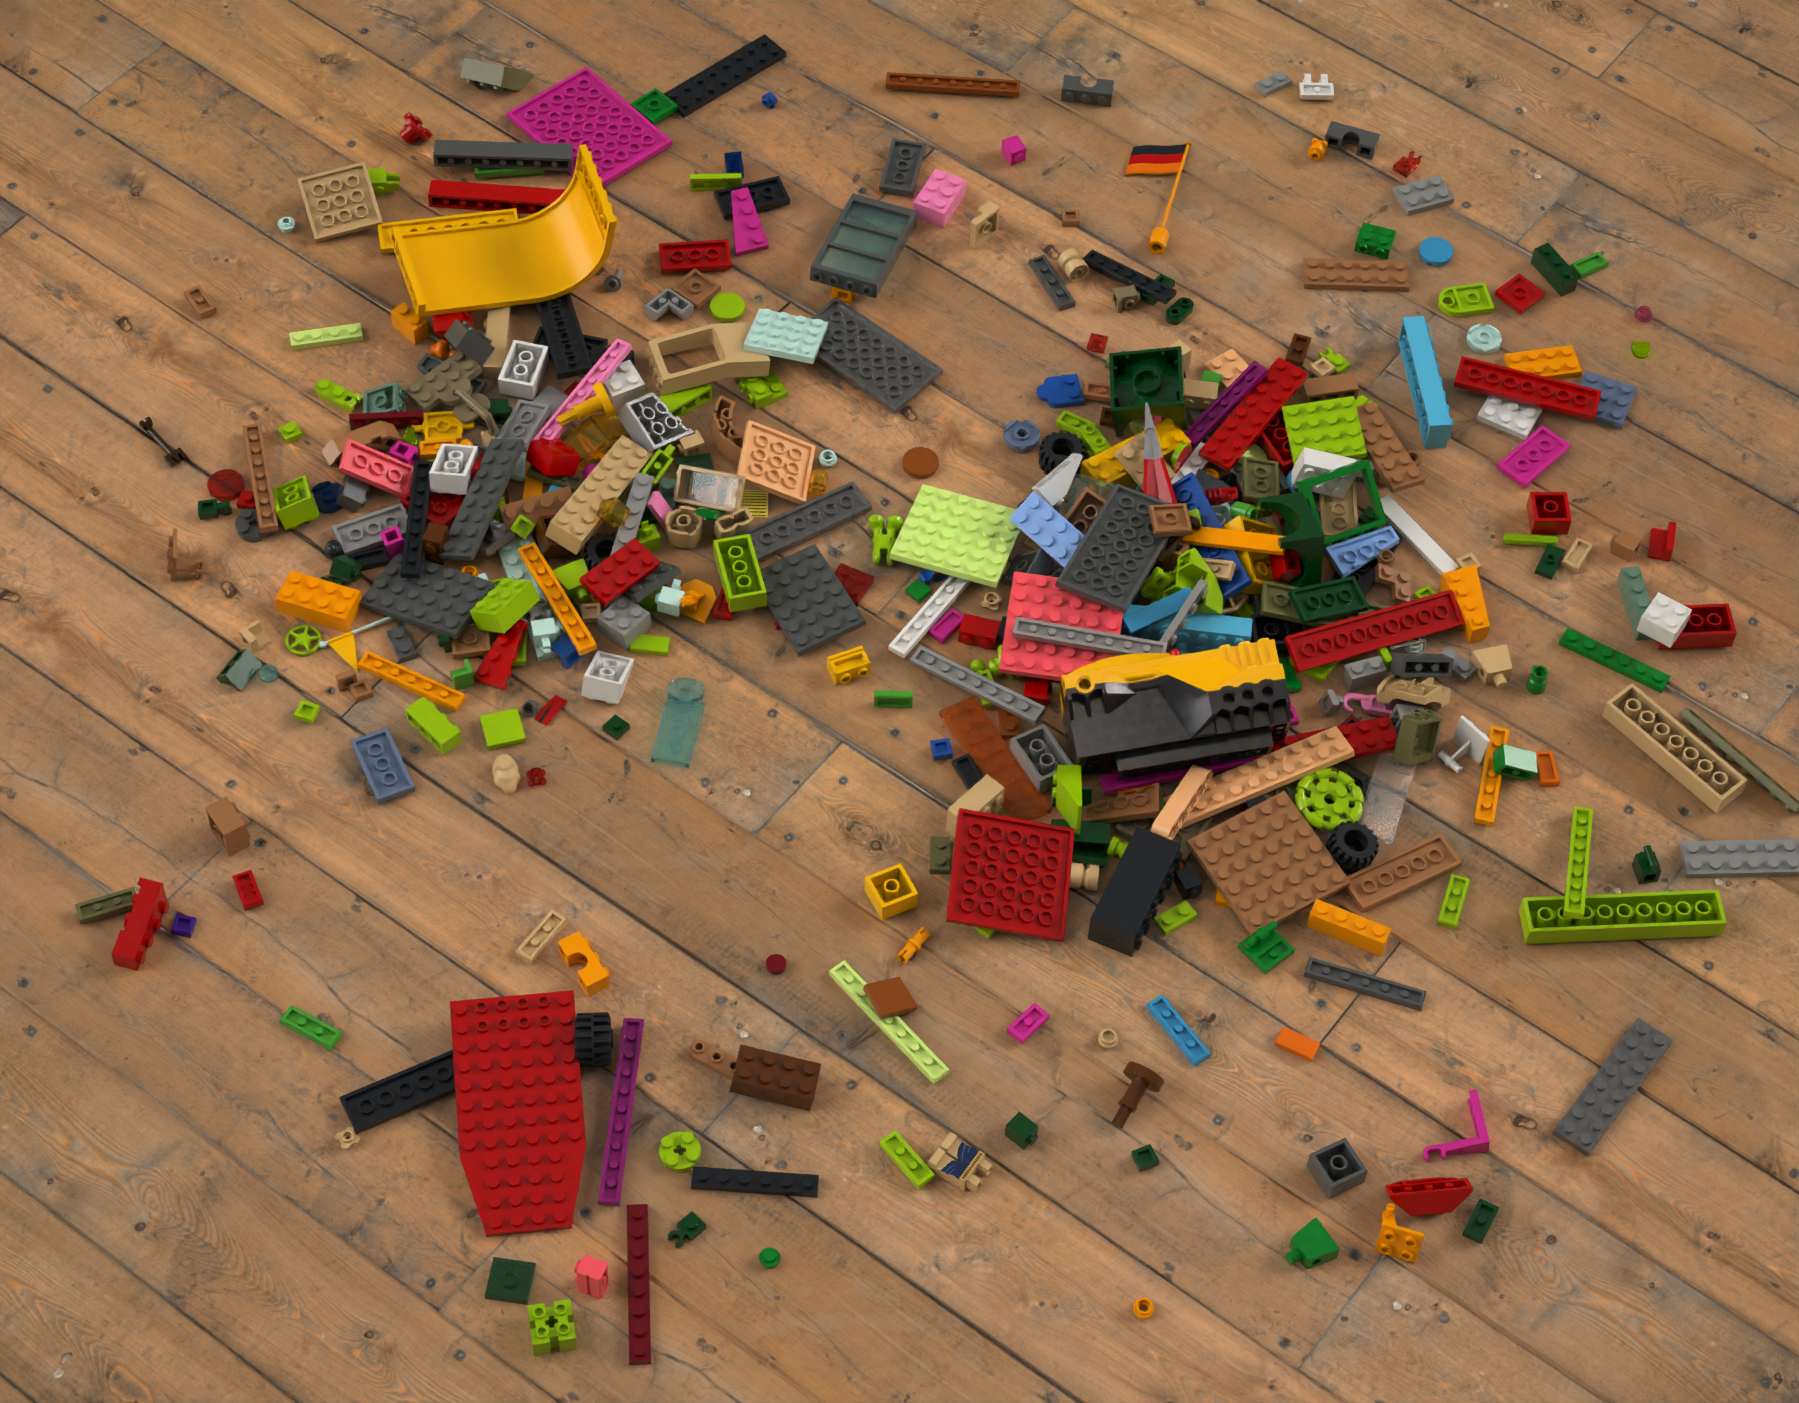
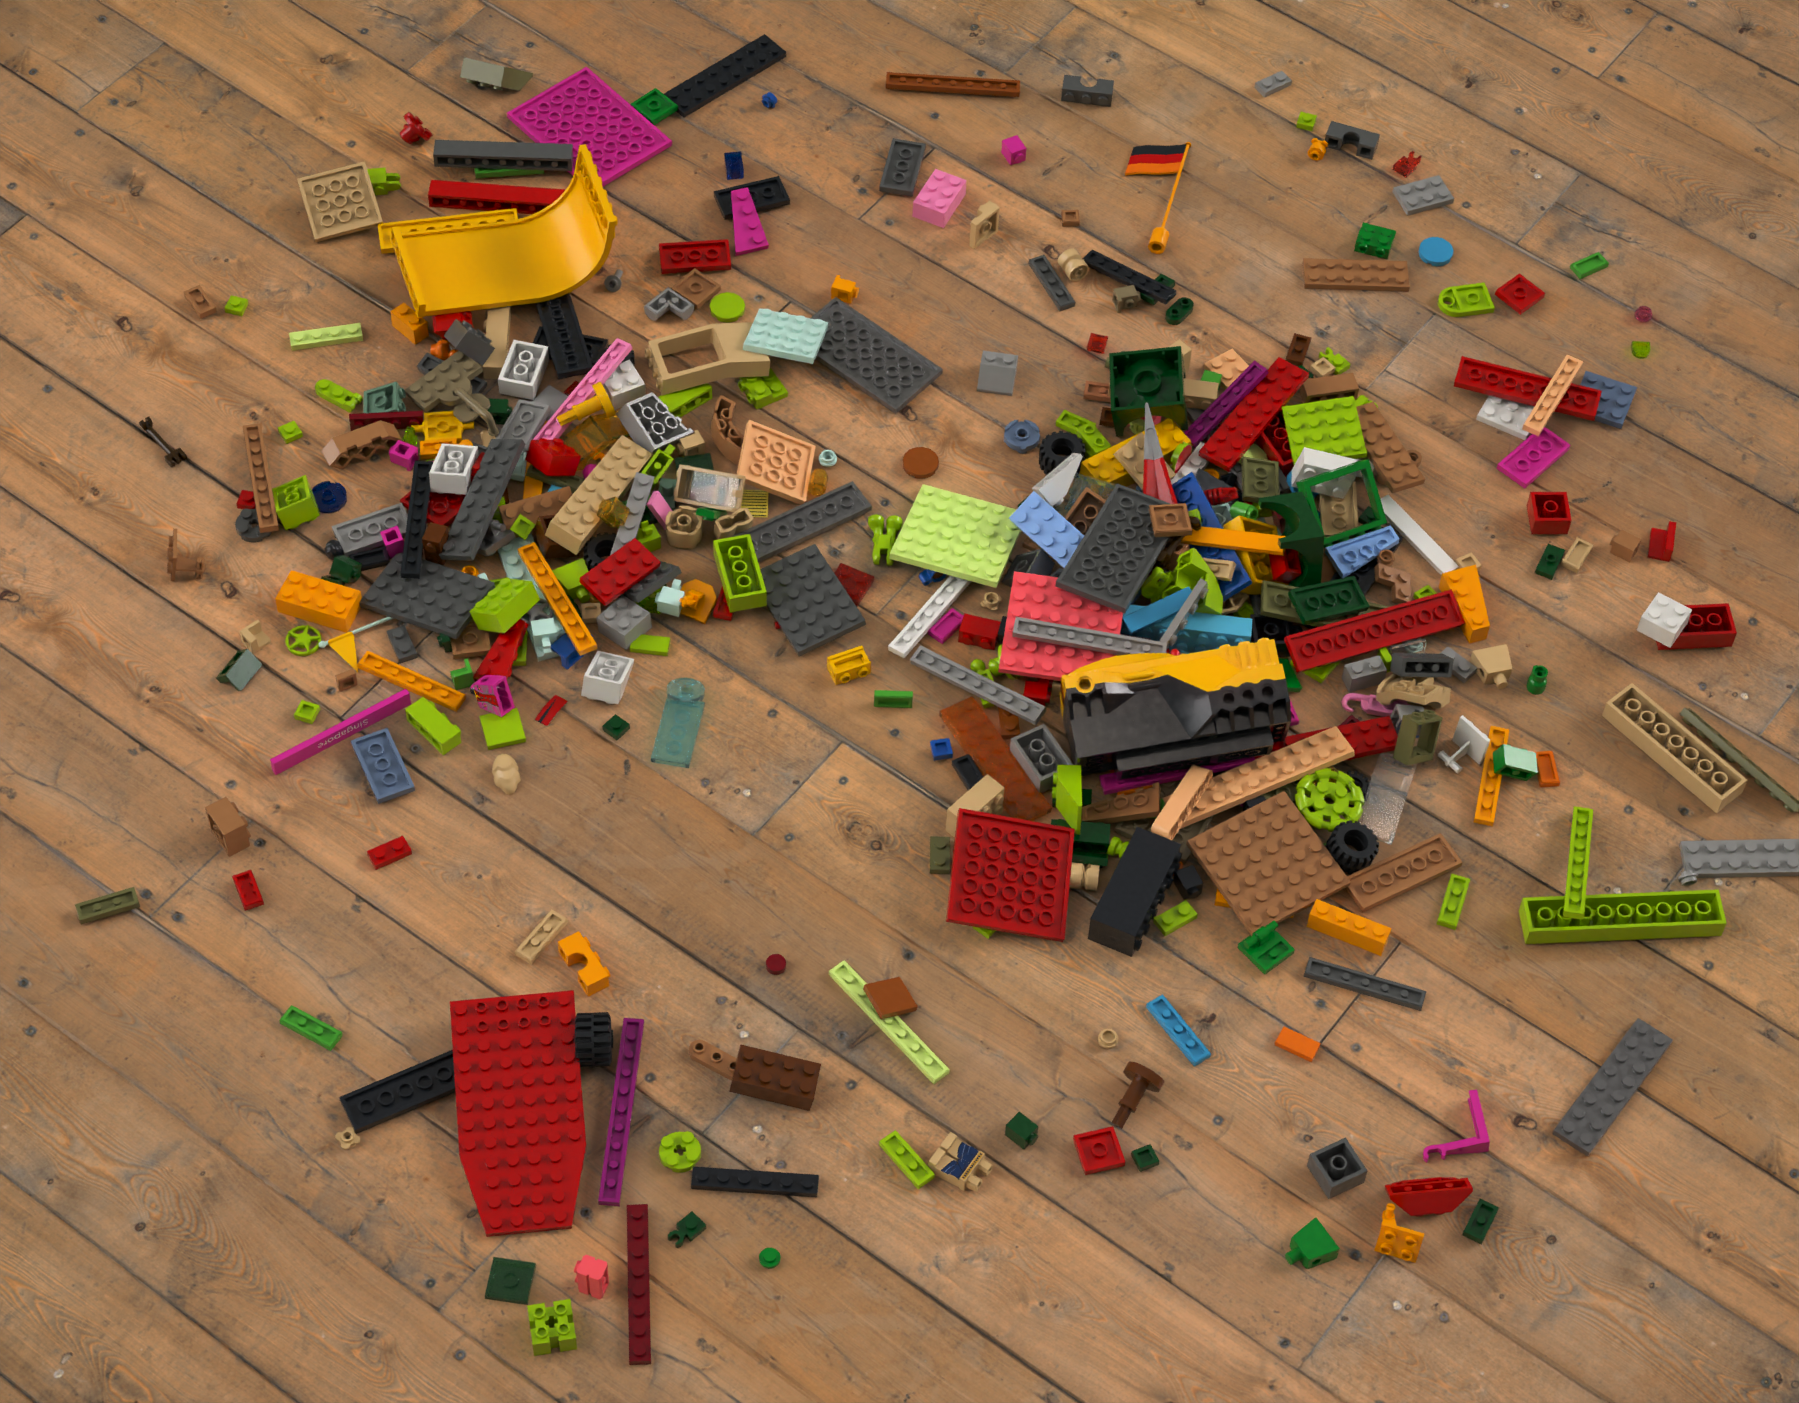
(140, 924): red wedge -> none
(183, 925): dark purple tile -> none
(210, 508): dark green plate -> none
(225, 485): clear red tile -> none
(236, 305): none -> lime plate
(268, 673): clear light blue plate -> none
(286, 224): light aqua plate -> none
(340, 731): none -> dark pink tile
(352, 493): dark grey brick -> none
(360, 690): medium nougat tile -> none
(376, 468): coral plate -> none
(389, 852): none -> red plate
(493, 694): none -> dark pink torso
(527, 707): dark grey hinge -> none
(536, 772): clear red plate -> none
(714, 182): lime plate -> none
(863, 245): window -> none
(891, 891): yellow brick -> none
(913, 945): light orange pin -> none
(918, 590): green tile -> none
(997, 373): none -> light grey slope
(1028, 1023): dark pink plate -> none
(1061, 391): blue plate -> none
(1099, 1150): none -> red plate
(1146, 1303): light orange plate -> none
(1306, 121): none -> lime plate
(1316, 91): white plate -> none
(1330, 703): light grey tile -> none
(1424, 382): medium azure brick -> none
(1484, 339): light aqua tile -> none
(1529, 539): lime axle -> none
(1547, 362): light orange plate -> none
(1552, 395): none -> light nougat plate
(1554, 269): dark green brick -> none
(1614, 660): green plate -> none
(1634, 597): sand green brick -> none
(1646, 866): dark green brick -> none
(1688, 877): none -> light grey plate

